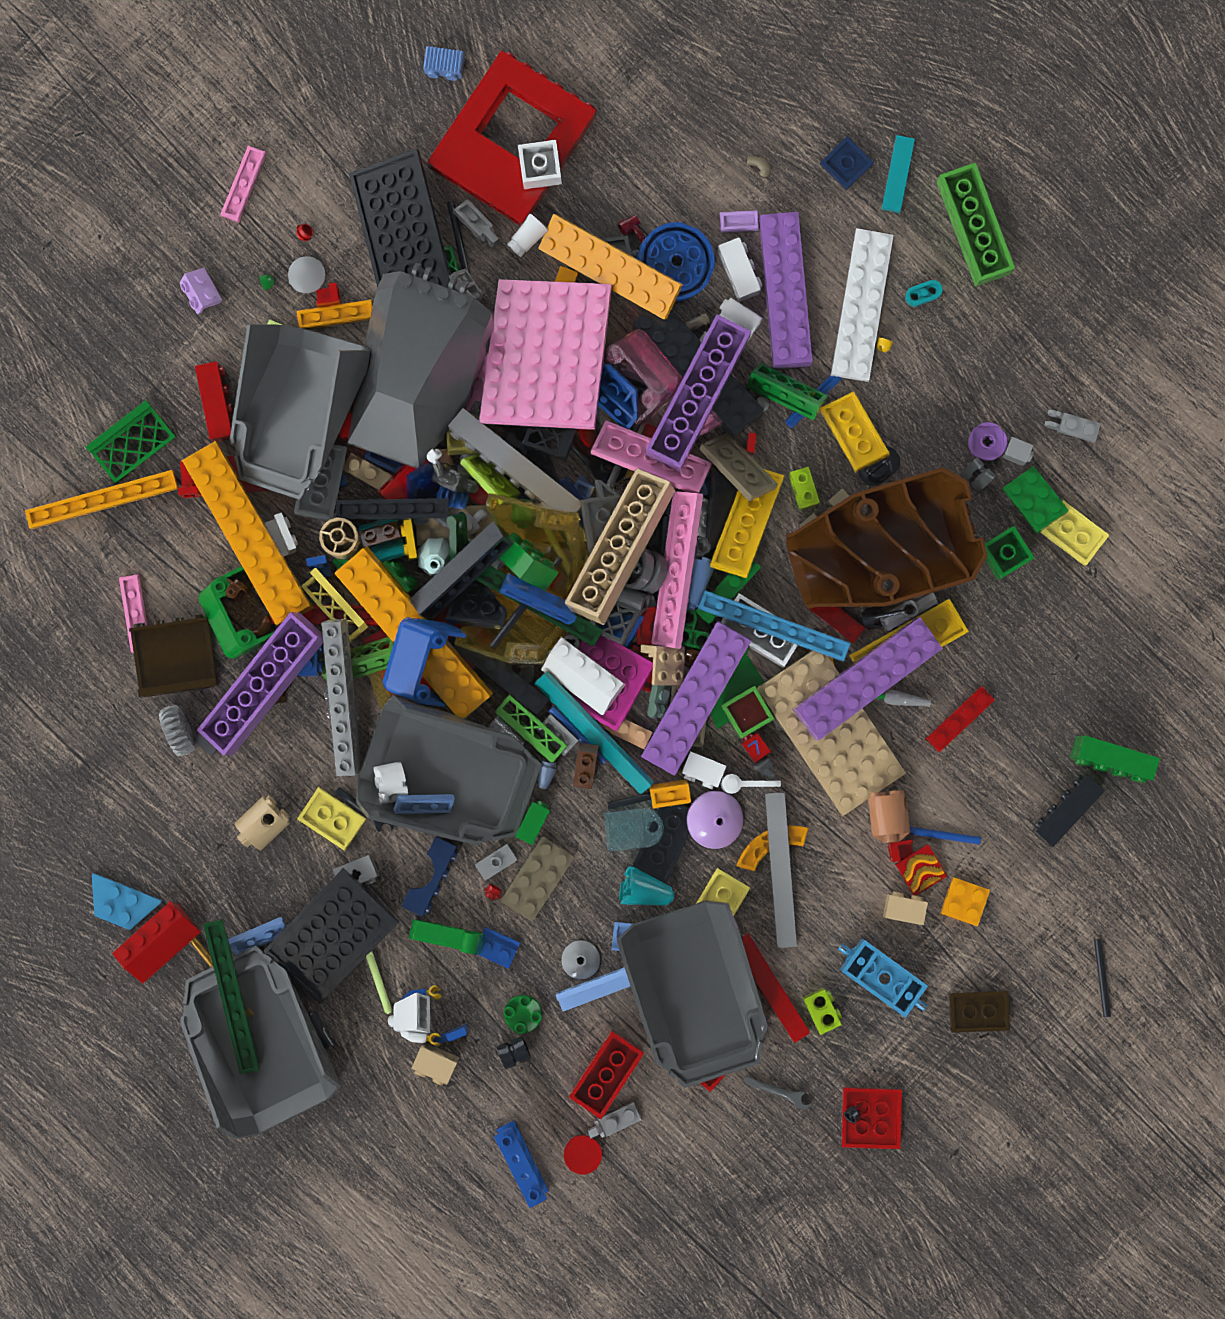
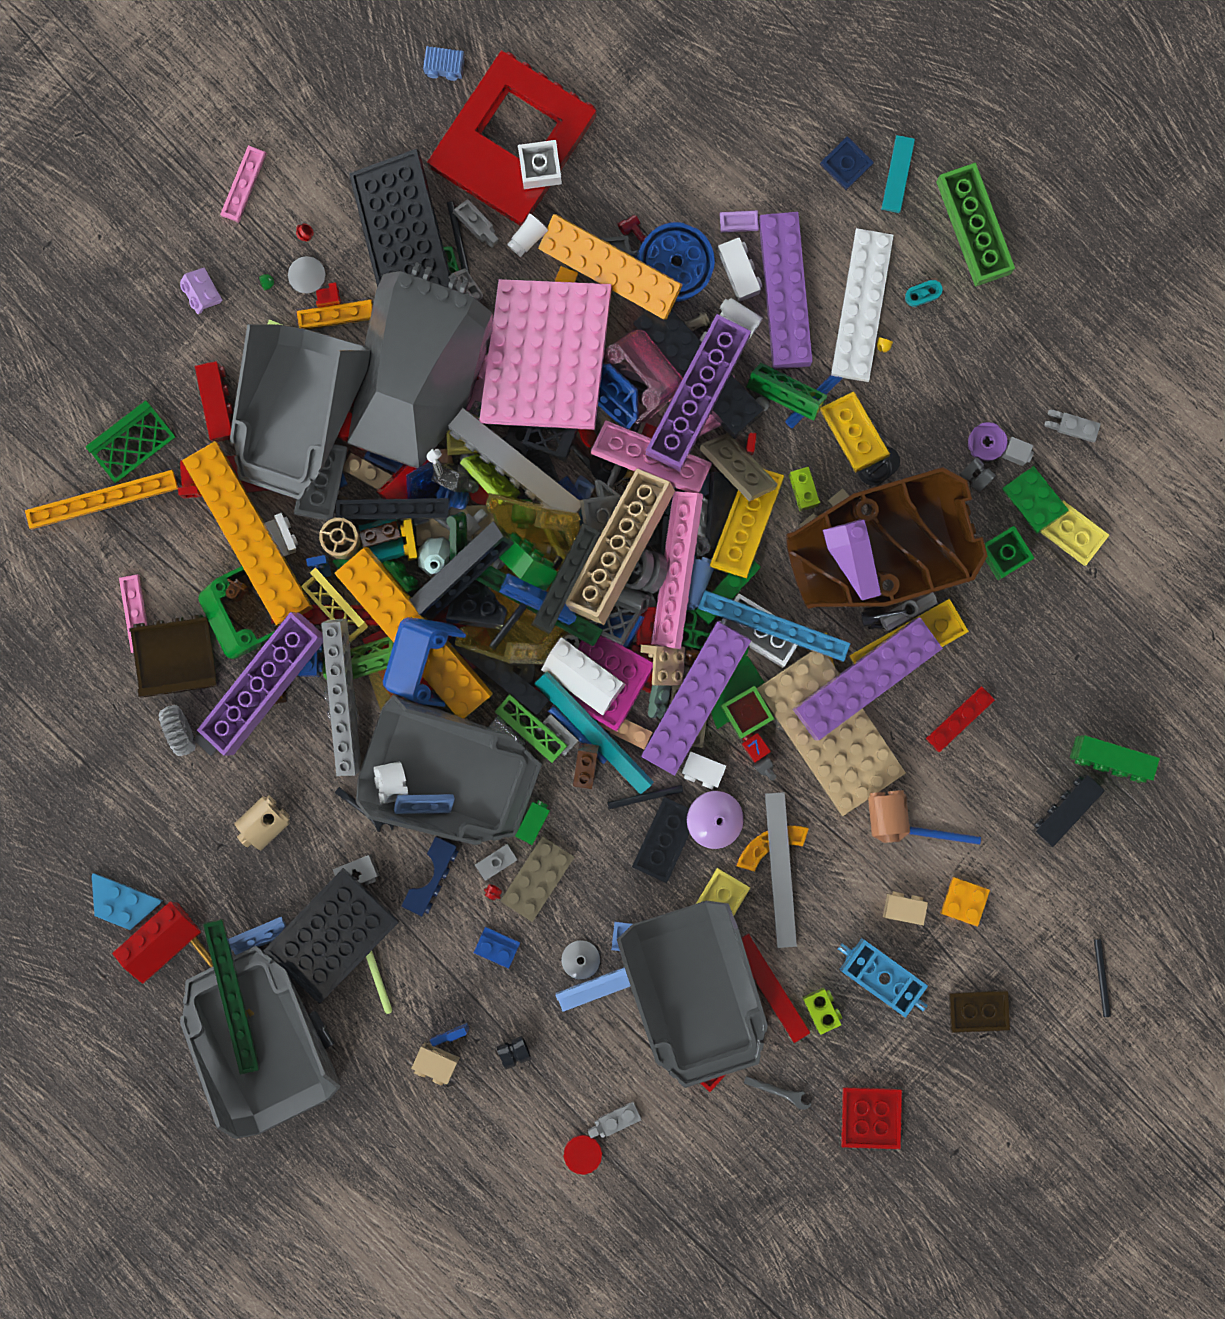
(264, 627): reddish brown arm -> none
(332, 818): light yellow tile -> none
(413, 1015): white torso -> none
(447, 936): green beam -> none
(521, 1163): blue fence -> none
(522, 1014): green dish -> none
(546, 773): sand blue cone -> none
(566, 578): none -> pearl dark grey plate
(606, 1074): red brick -> none
(631, 829): clear light blue tile -> none
(644, 889): teal cone -> none
(670, 793): light orange panel -> none
(732, 783): white piece -> none
(761, 163): dark tan arm -> none
(839, 621): red plate -> none
(852, 1114): black hinge -> none
(853, 553): none -> medium lavender wedge
(899, 850): red panel -> none
(900, 698): light grey piece -> none
(921, 870): slope -> none

